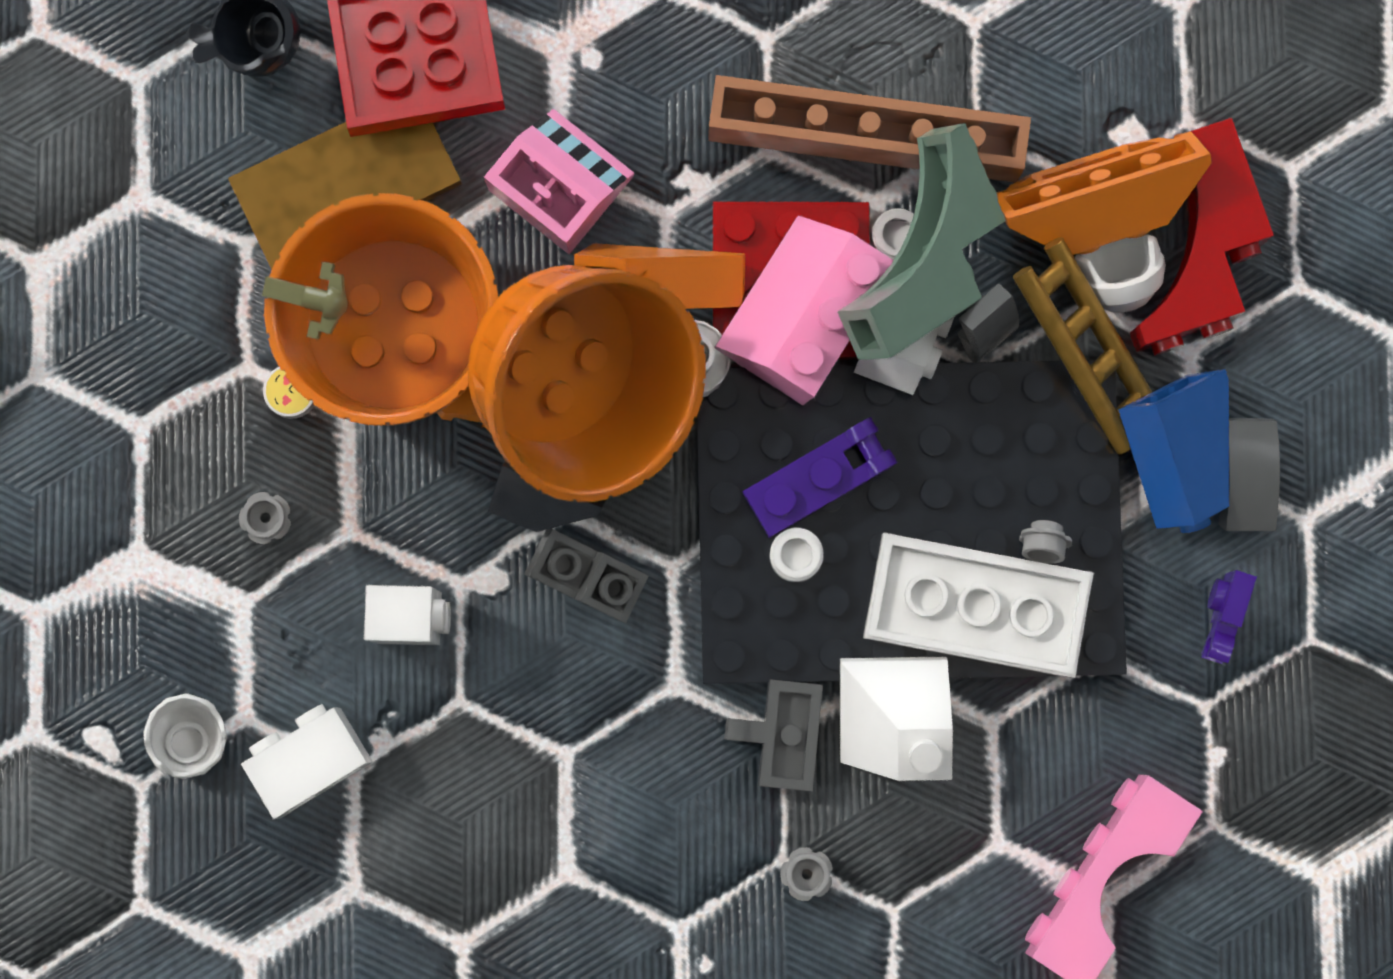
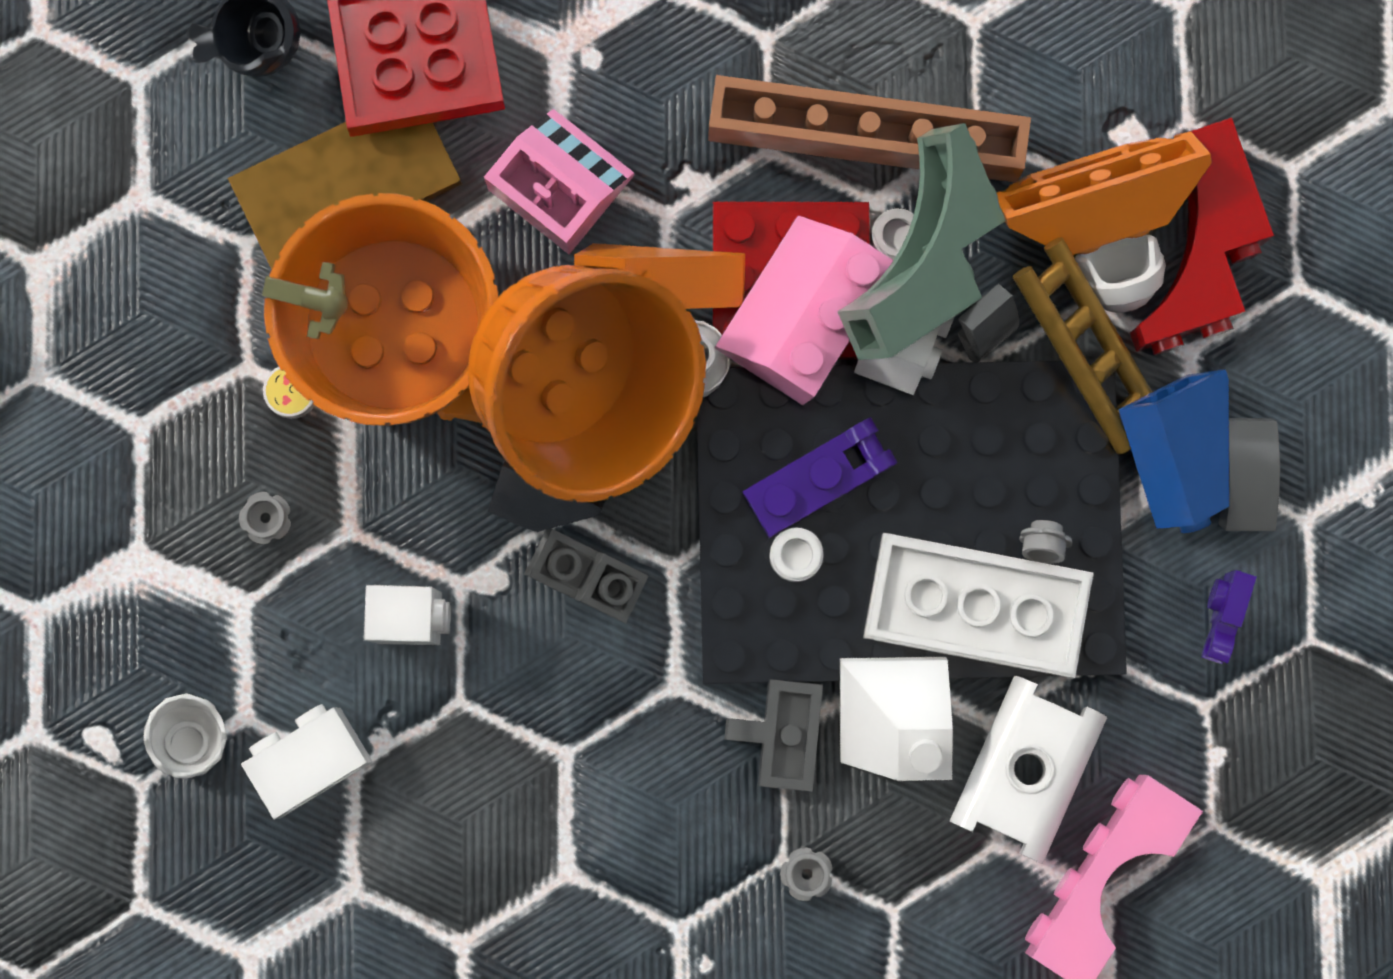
(1059, 742): none -> white piece

